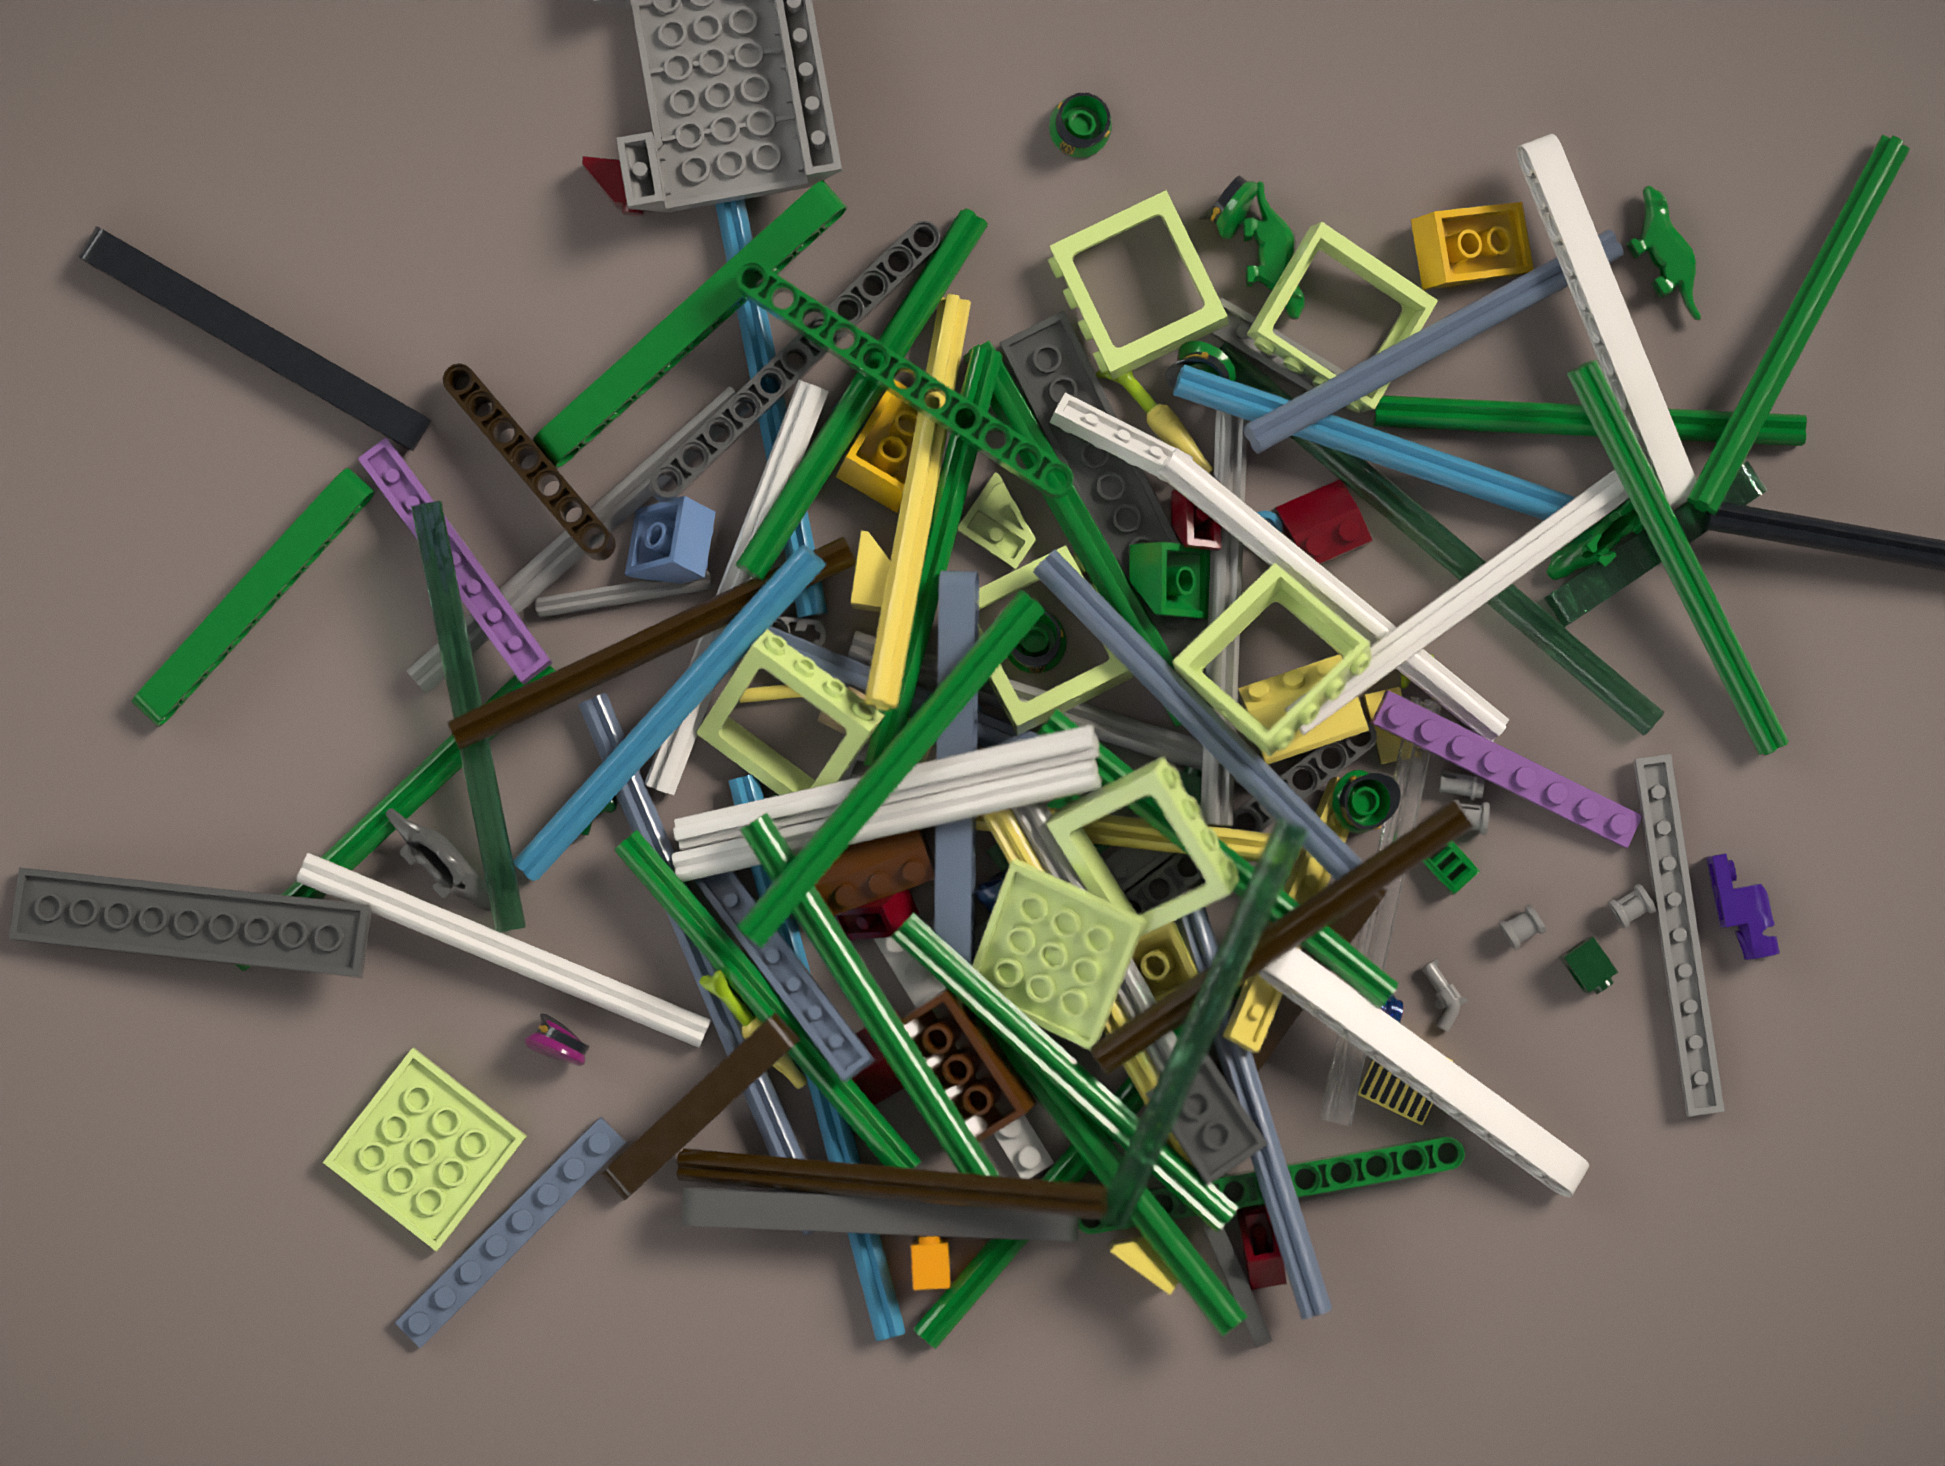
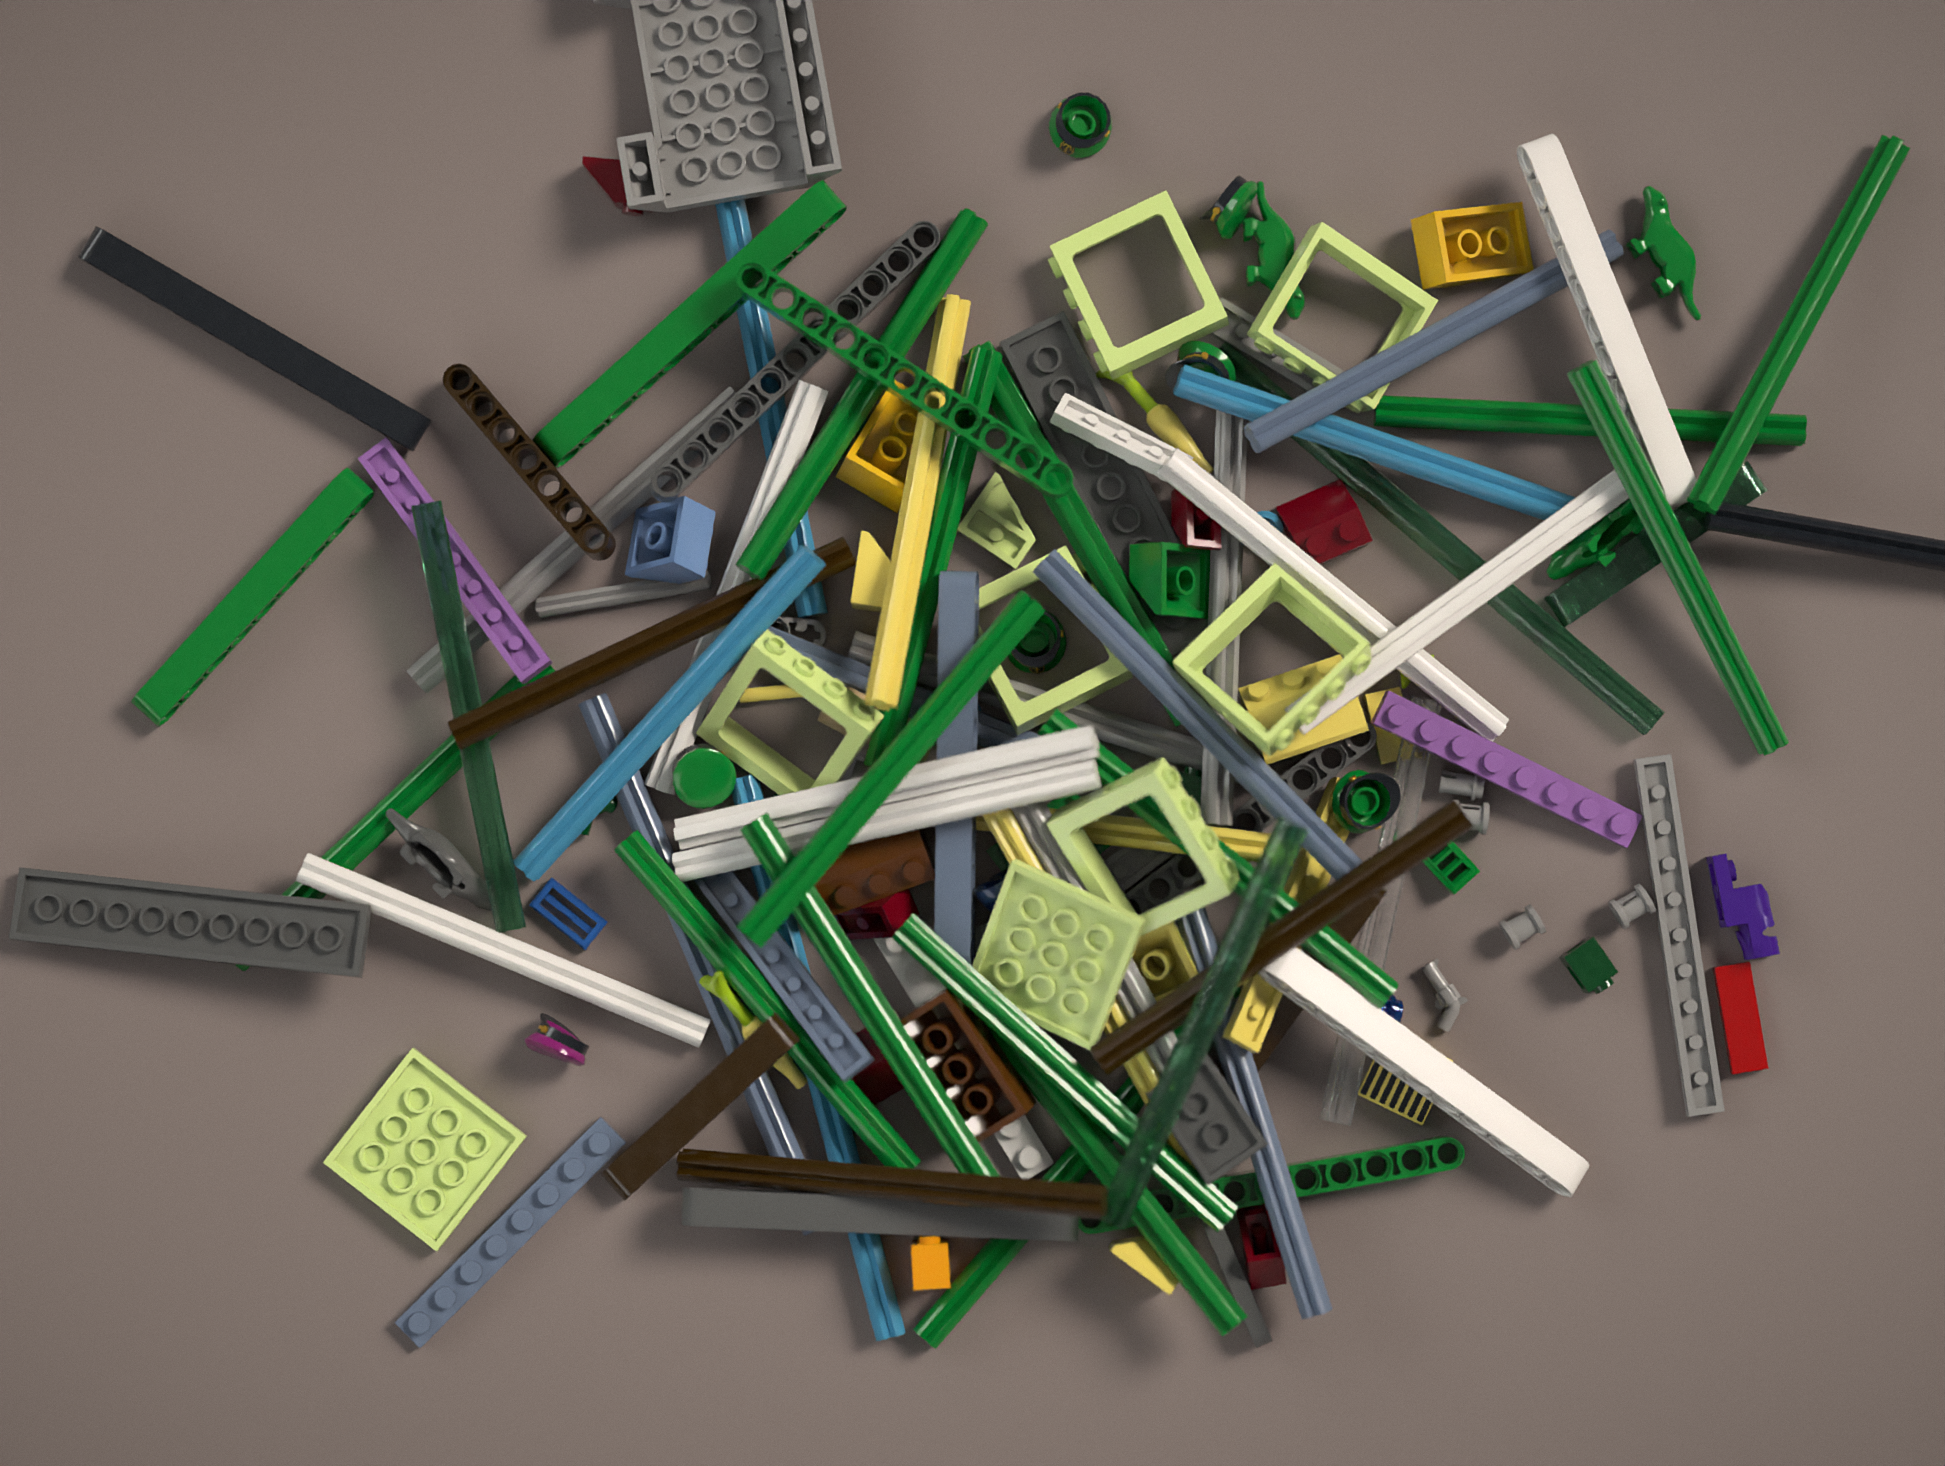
(592, 932): none -> blue tile
(703, 776): none -> green piece
(1740, 1018): none -> red tile

